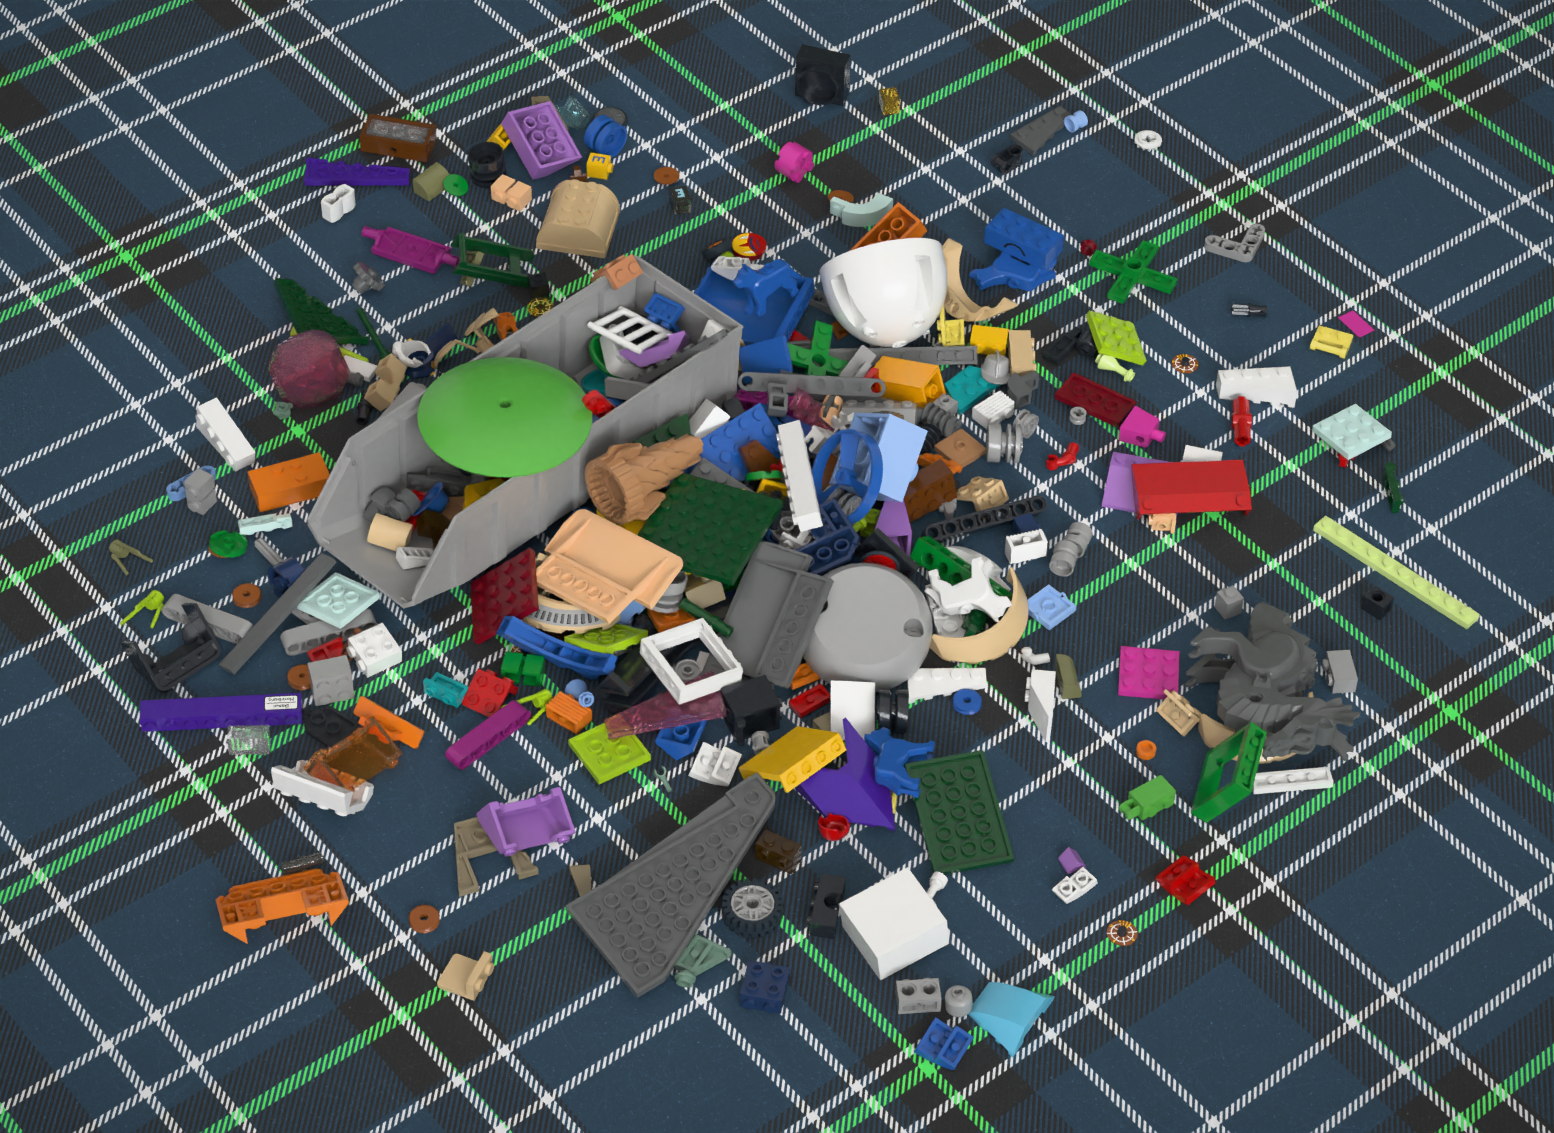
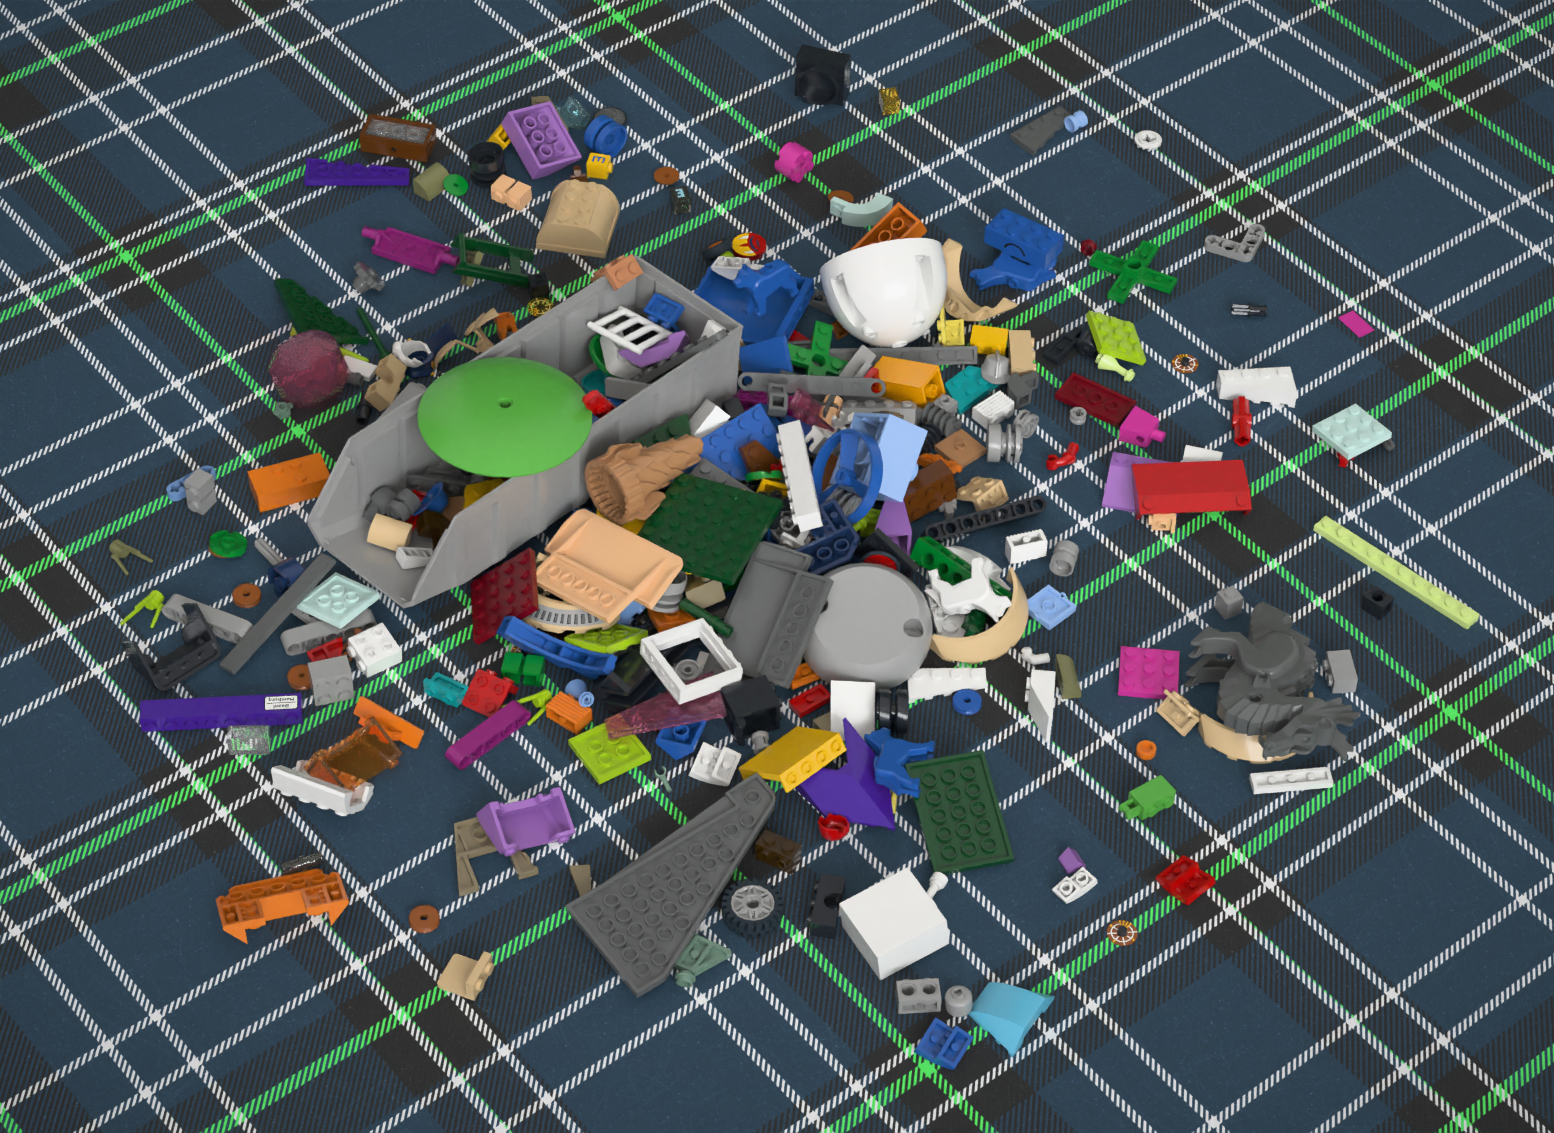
(224, 434): white wedge -> none
(264, 523): light aqua hinge -> none
(328, 725): black tile -> none
(338, 203): white brick -> none
(764, 986): dark blue brick -> none
(1008, 158): black piece -> none
(1024, 524): dark blue brick -> none
(1080, 535): light grey wheel -> none
(1248, 746): green window -> none
(1331, 341): light yellow plate -> none
(1392, 487): dark green plate -> none

